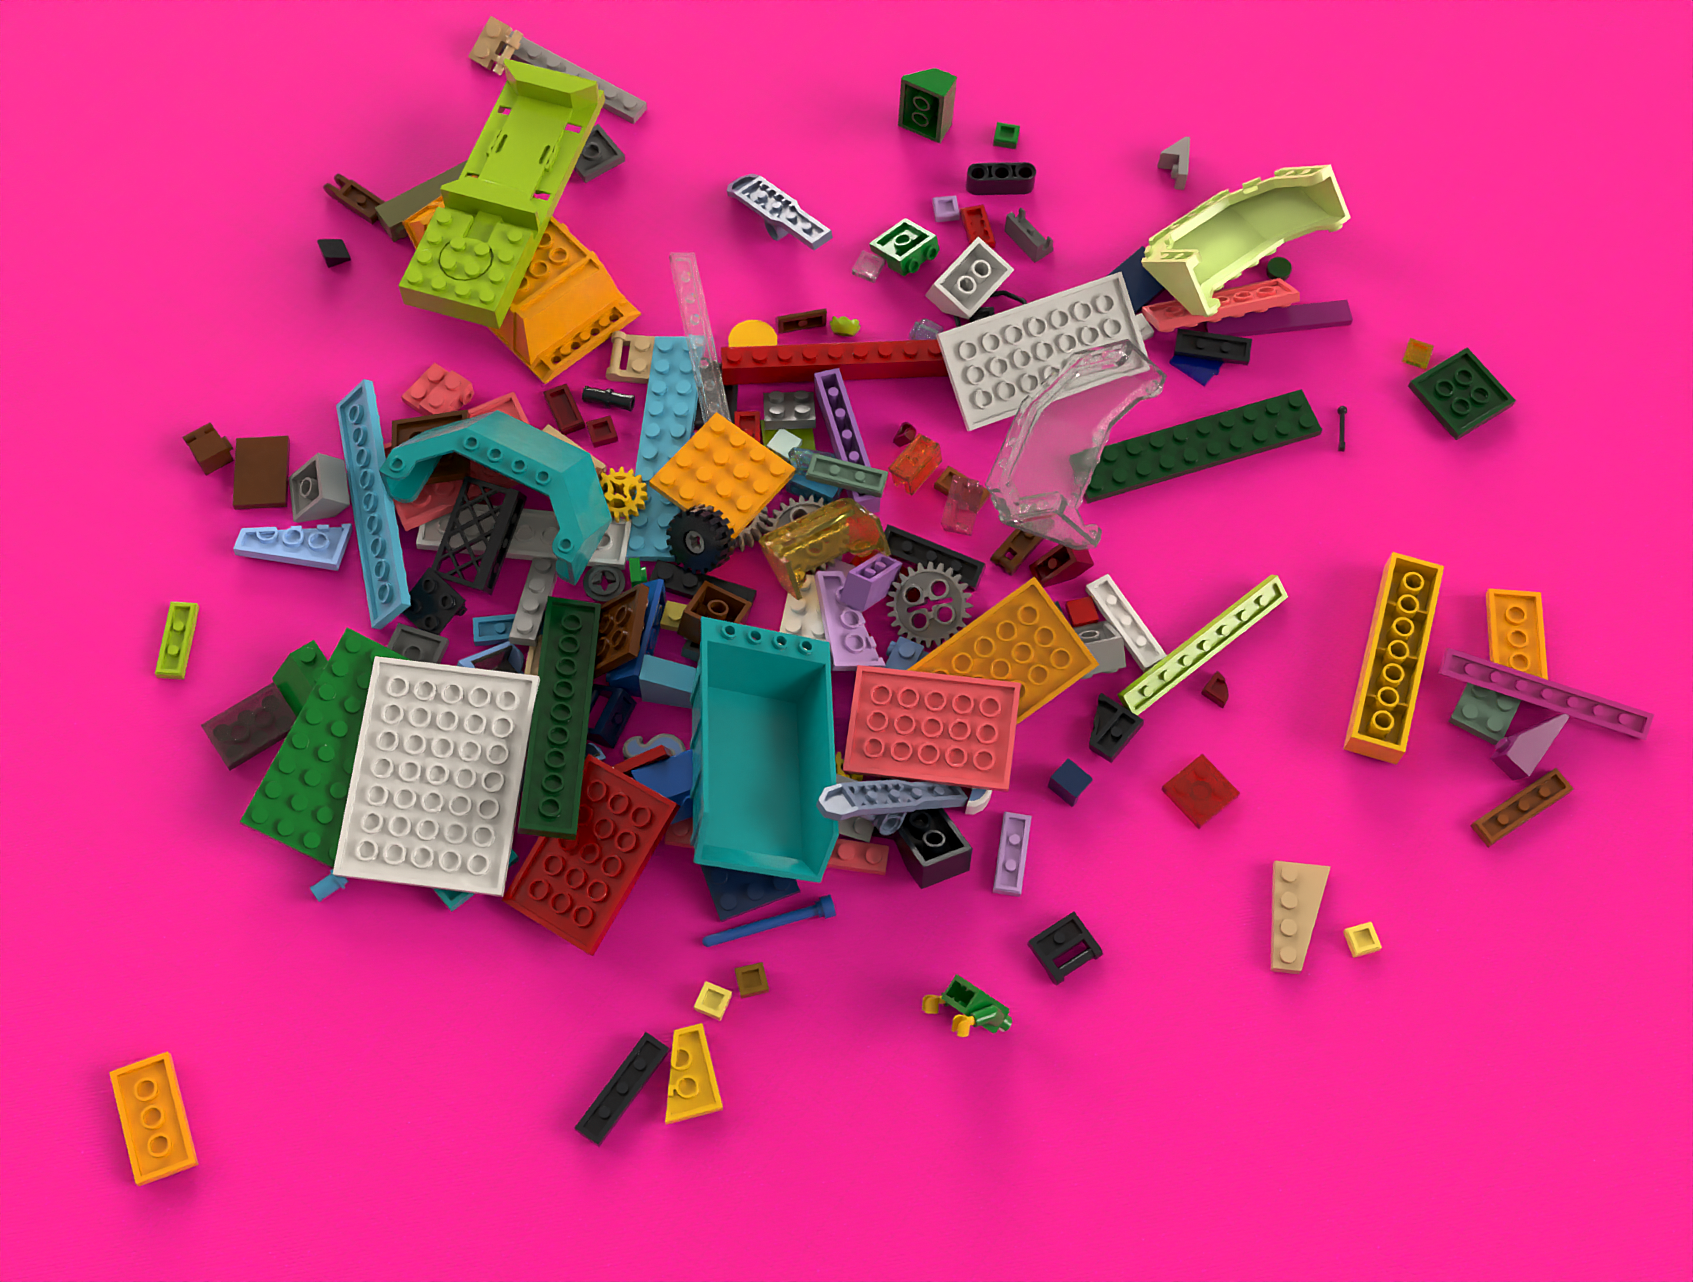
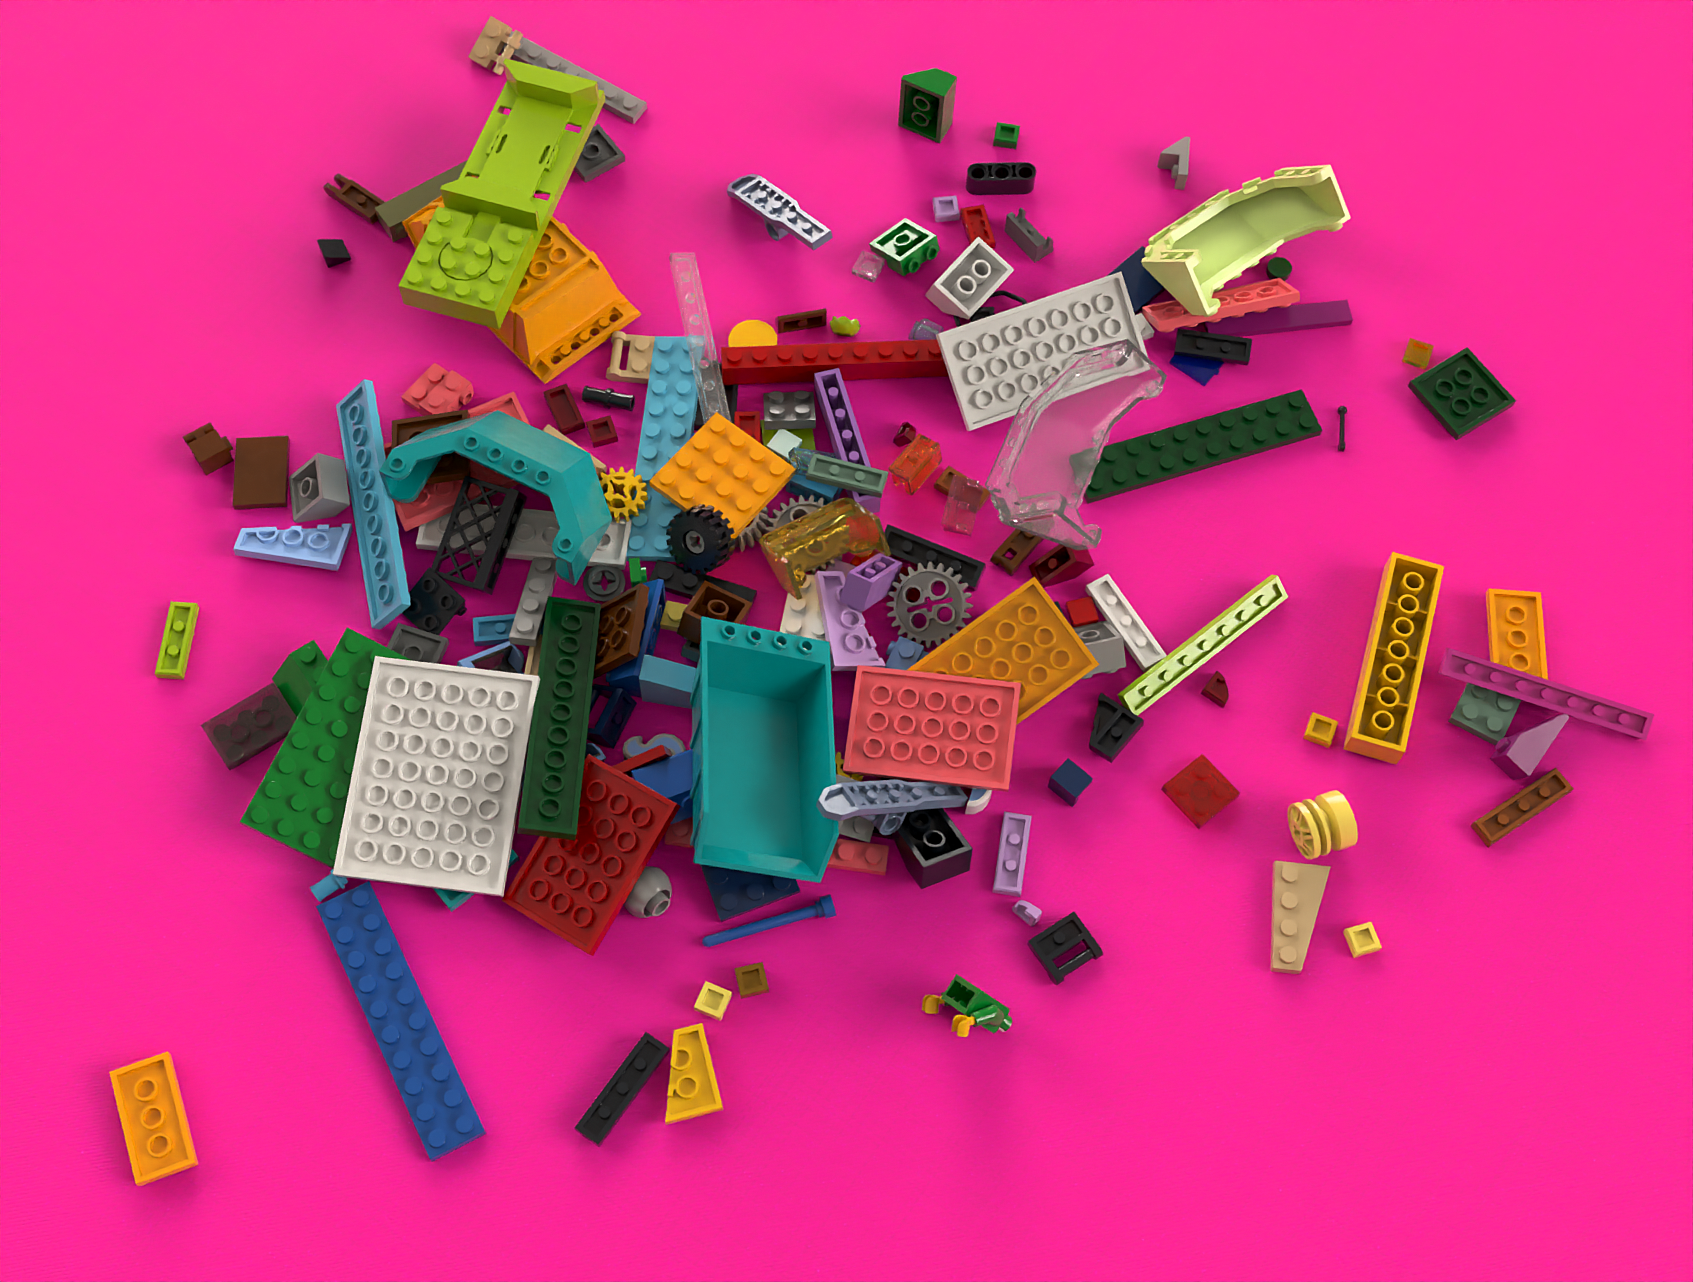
(401, 1021): none -> blue plate
(650, 894): none -> light grey plant
(1027, 912): none -> lavender tile
(1320, 730): none -> yellow tile
(1322, 824): none -> light yellow wheel

